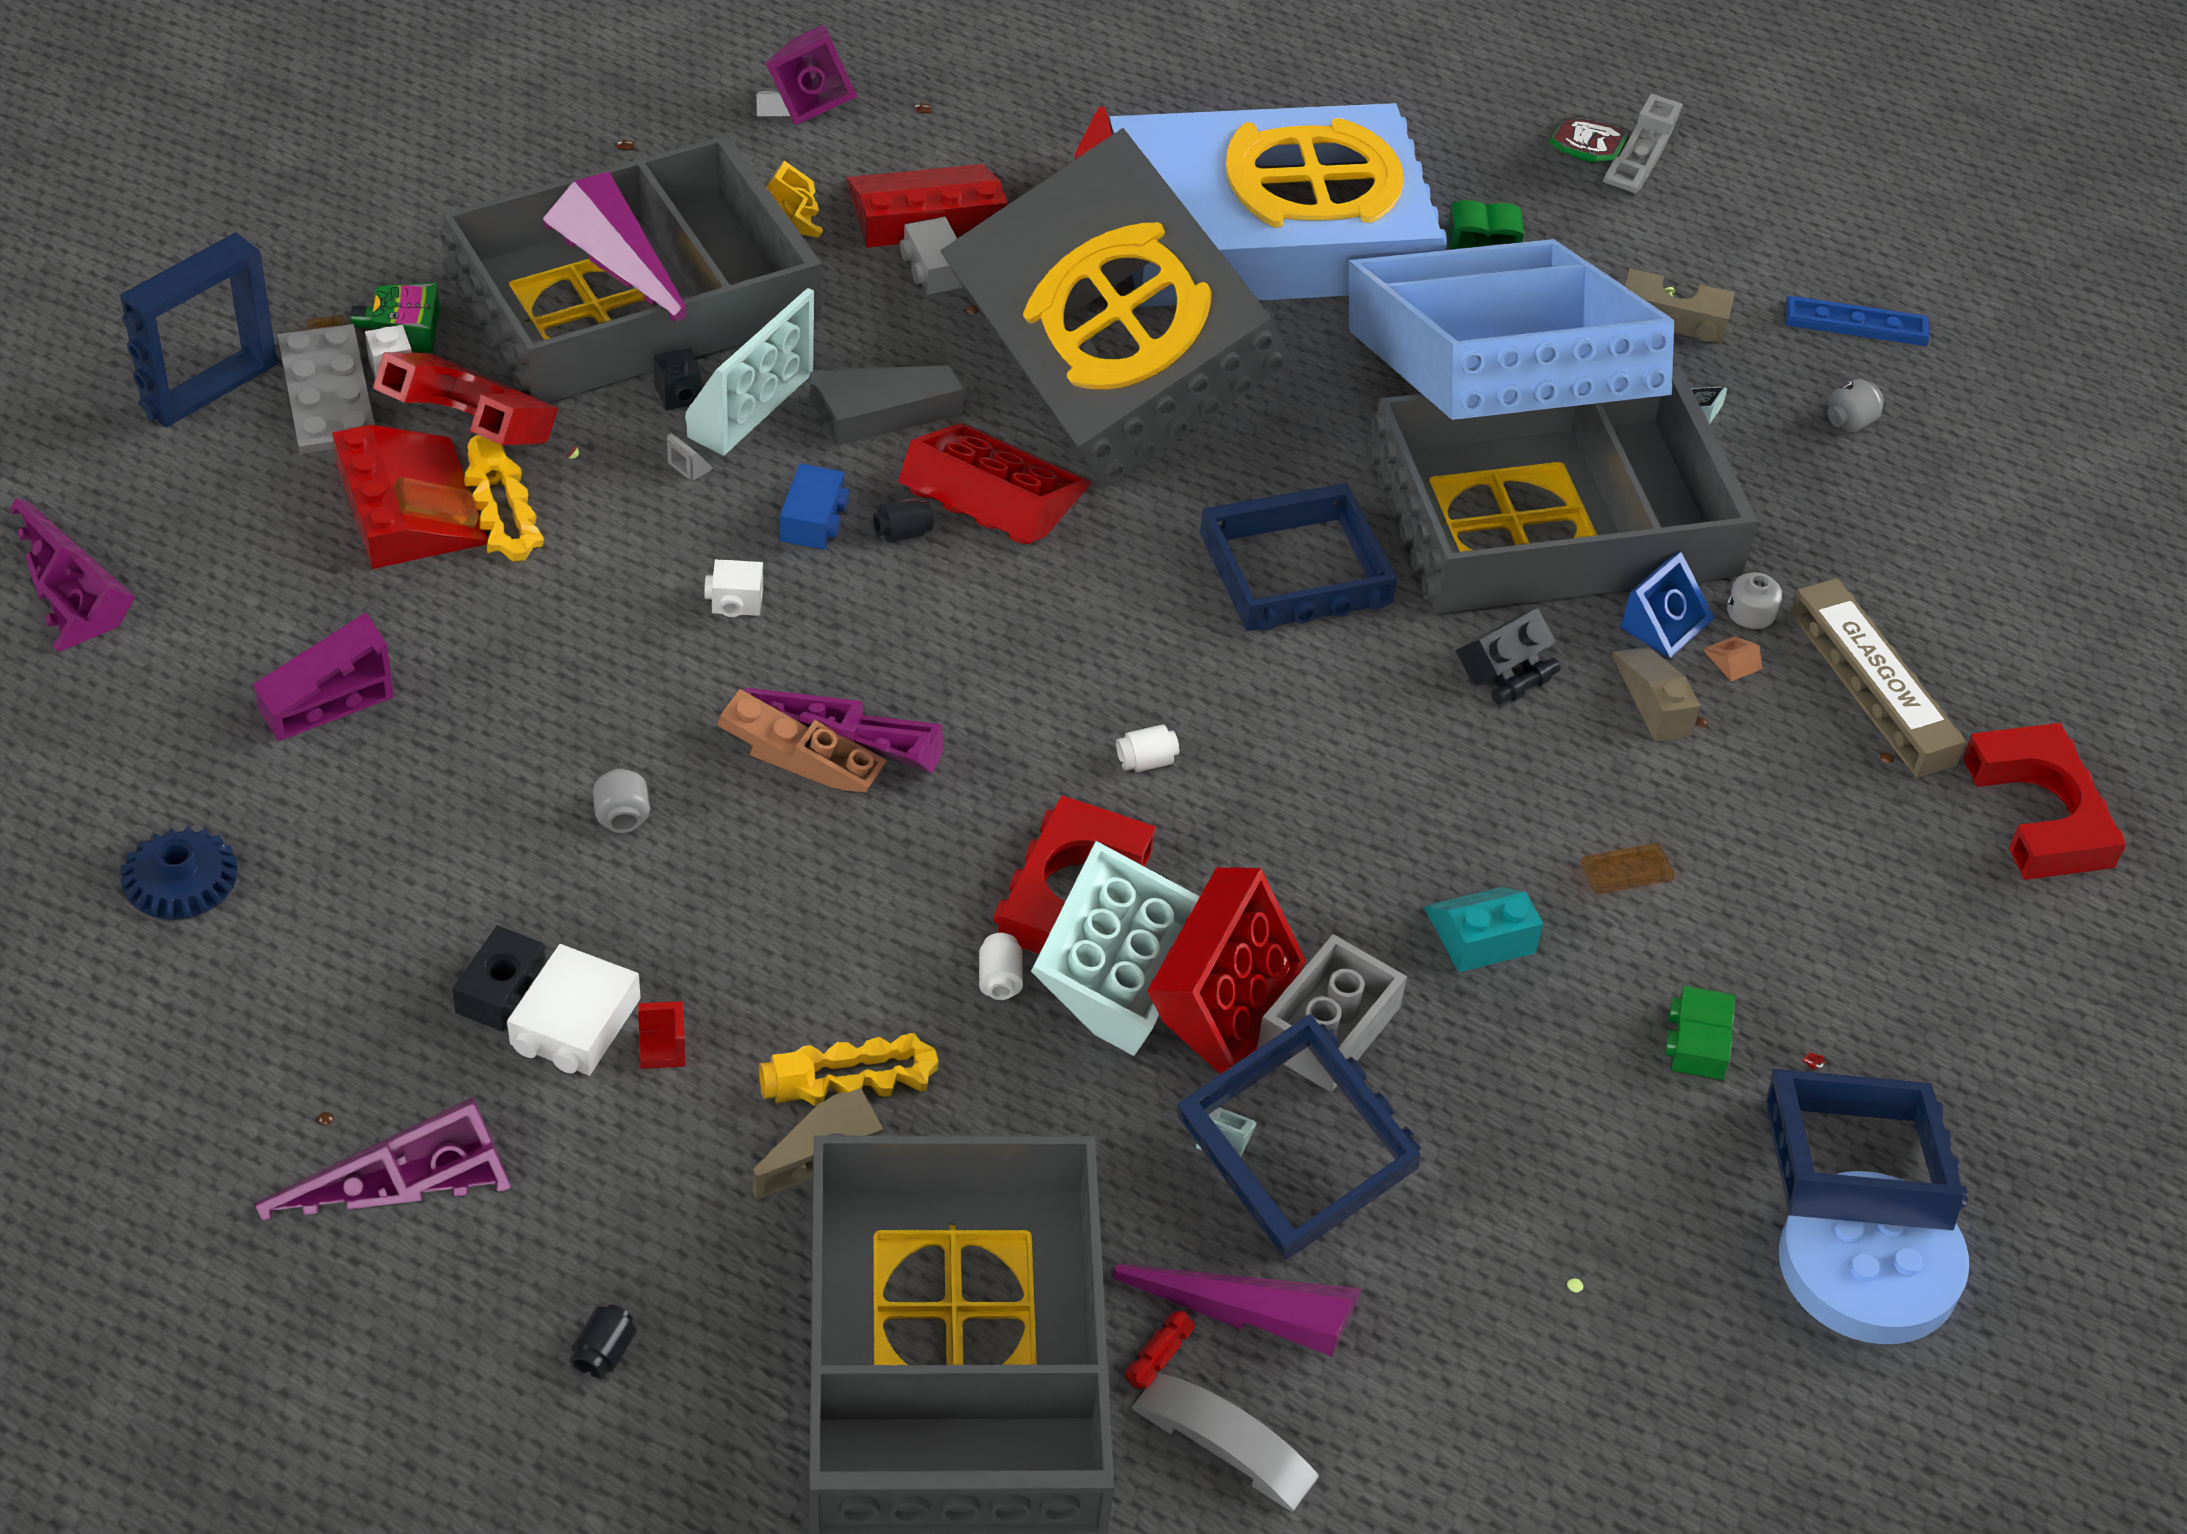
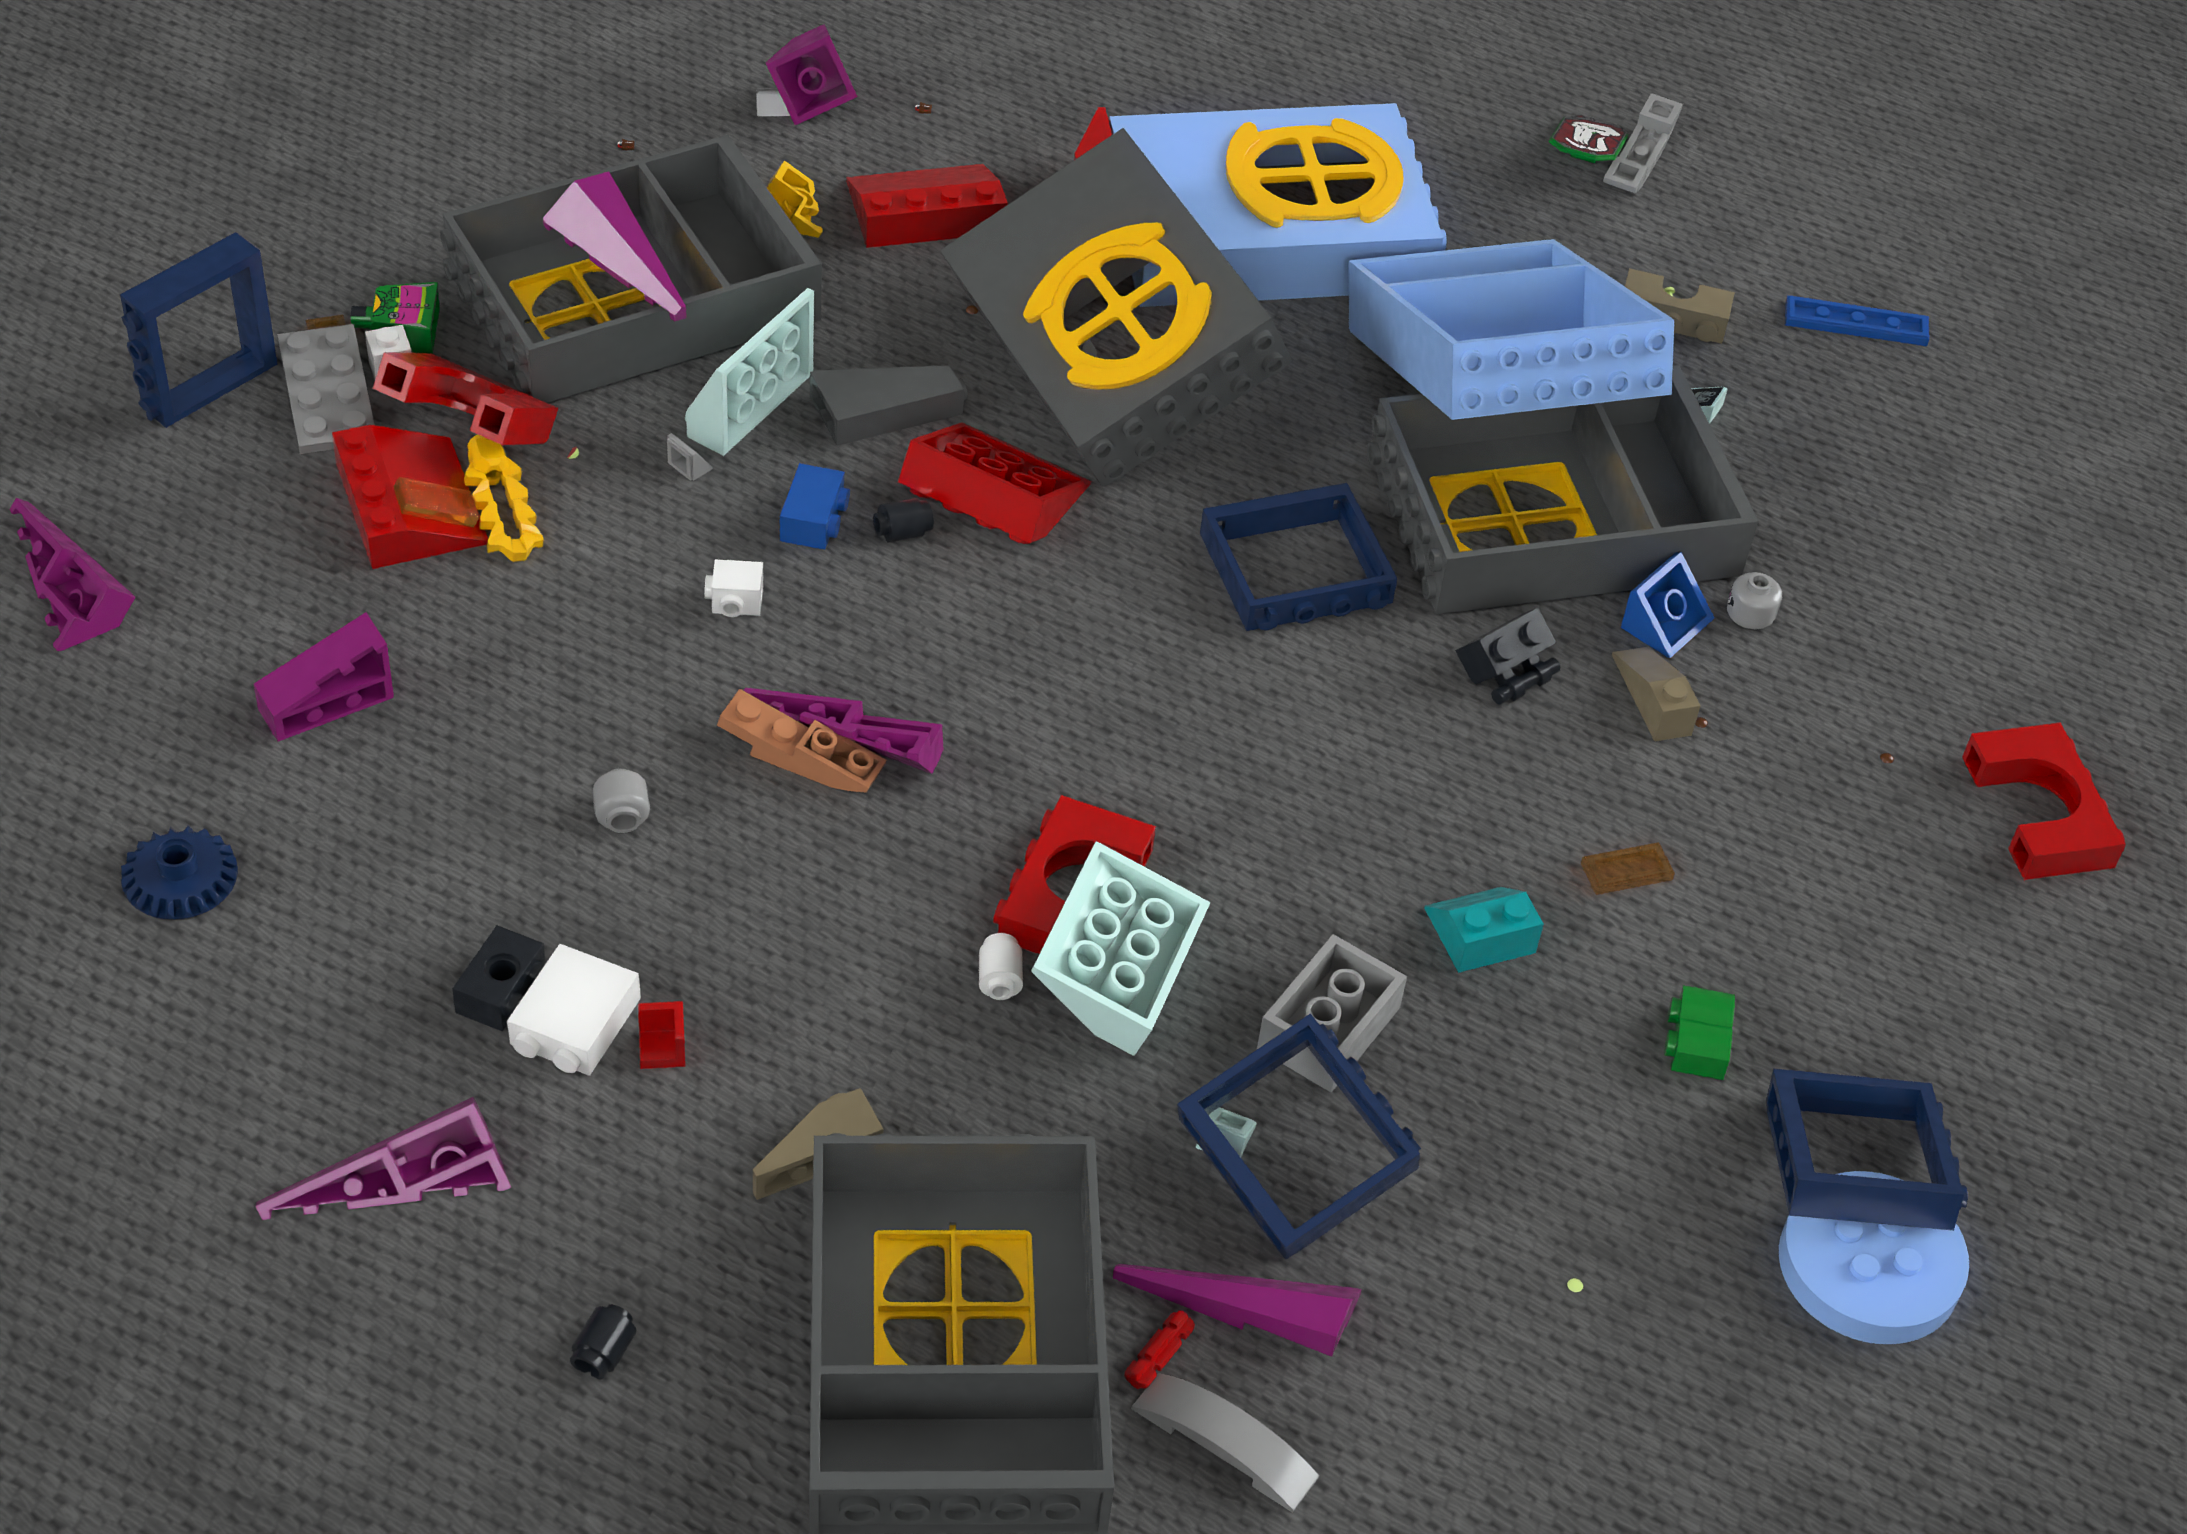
(325, 1118): reddish brown piece -> none
(677, 378): black brick -> none
(792, 1074): yellow sword -> none
(922, 248): light grey brick -> none
(1147, 748): white brick -> none
(1227, 967): red slope -> none
(1482, 225): green brick -> none
(1735, 657): nougat slope -> none
(1814, 1060): red piece -> none
(1855, 405): light grey head -> none
(1878, 678): dark tan brick -> none

